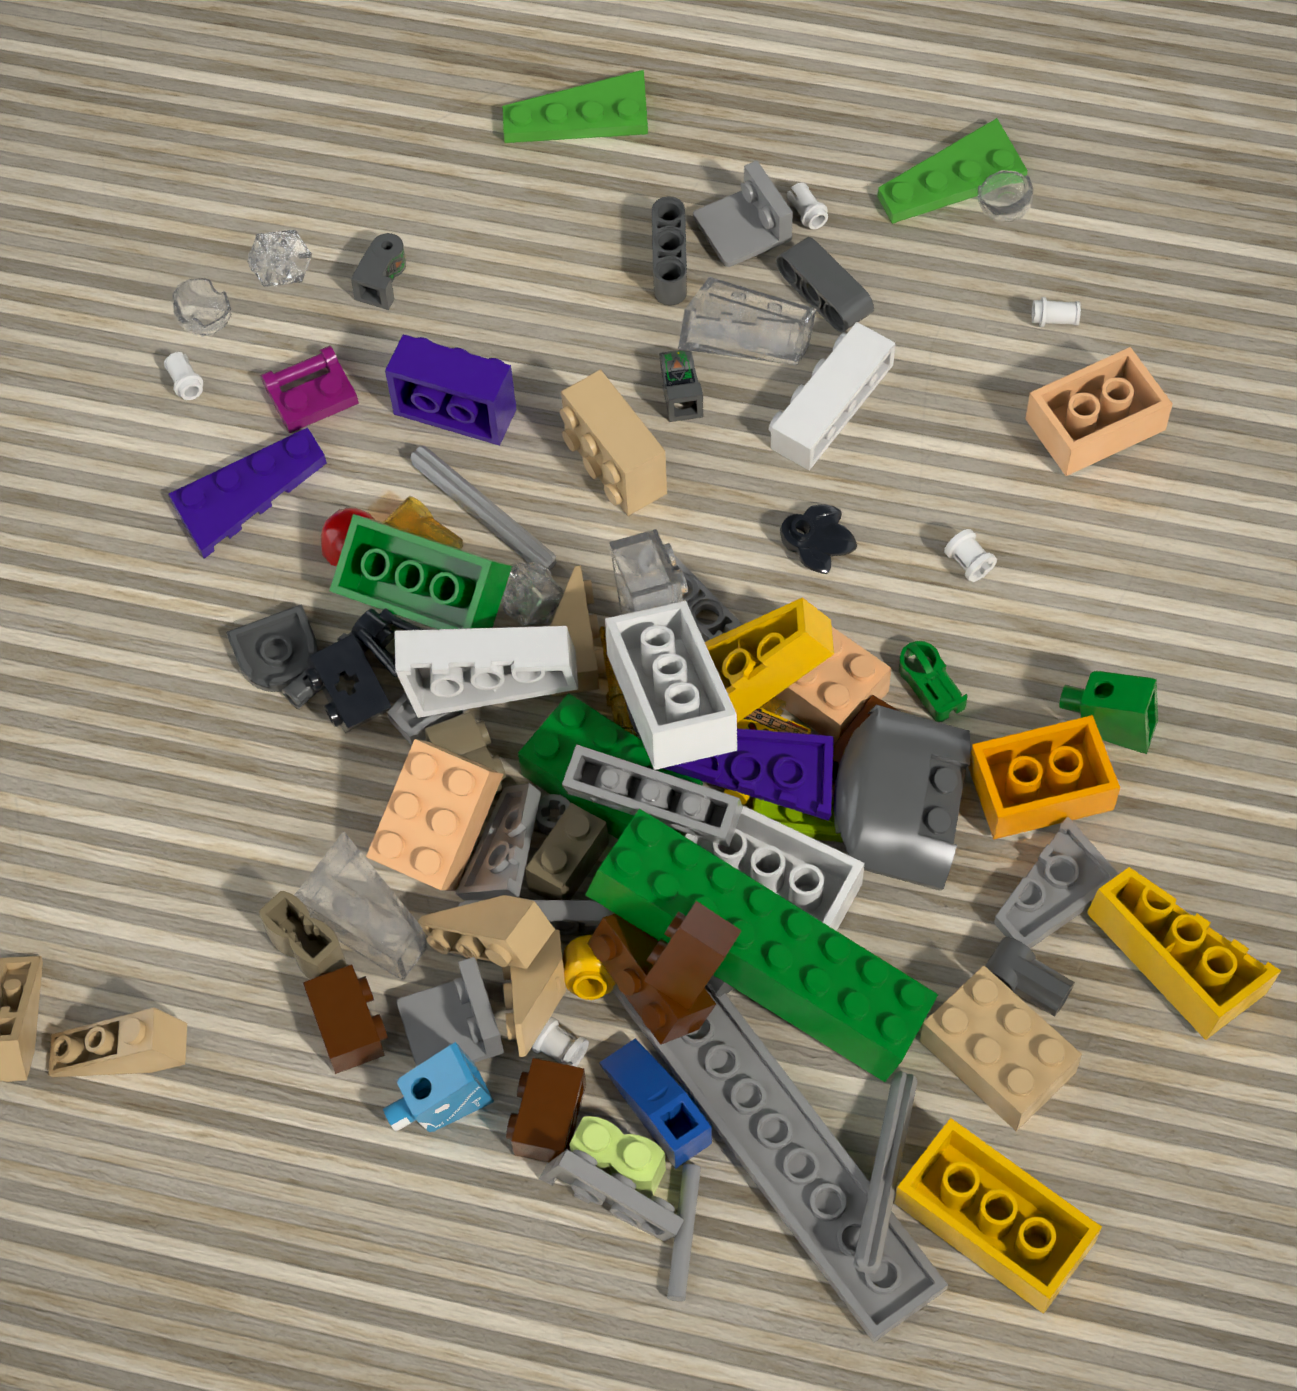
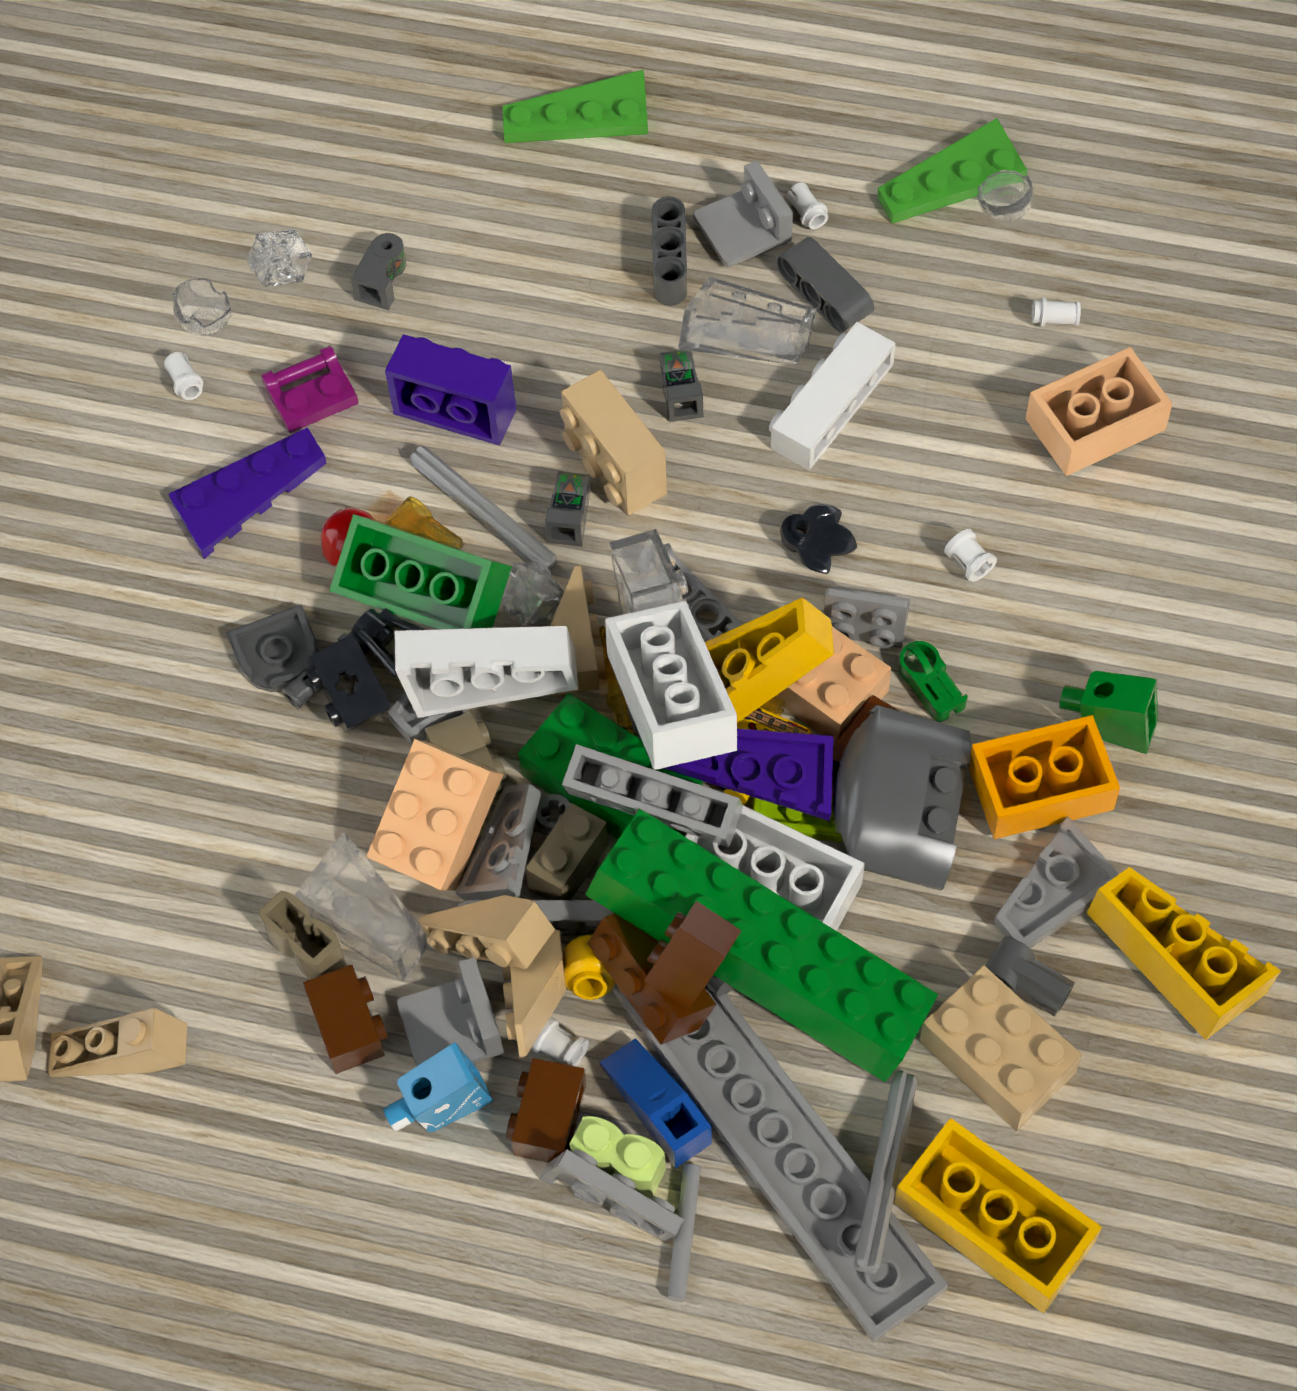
(568, 508): none -> dark grey leg
(867, 616): none -> light grey bracket

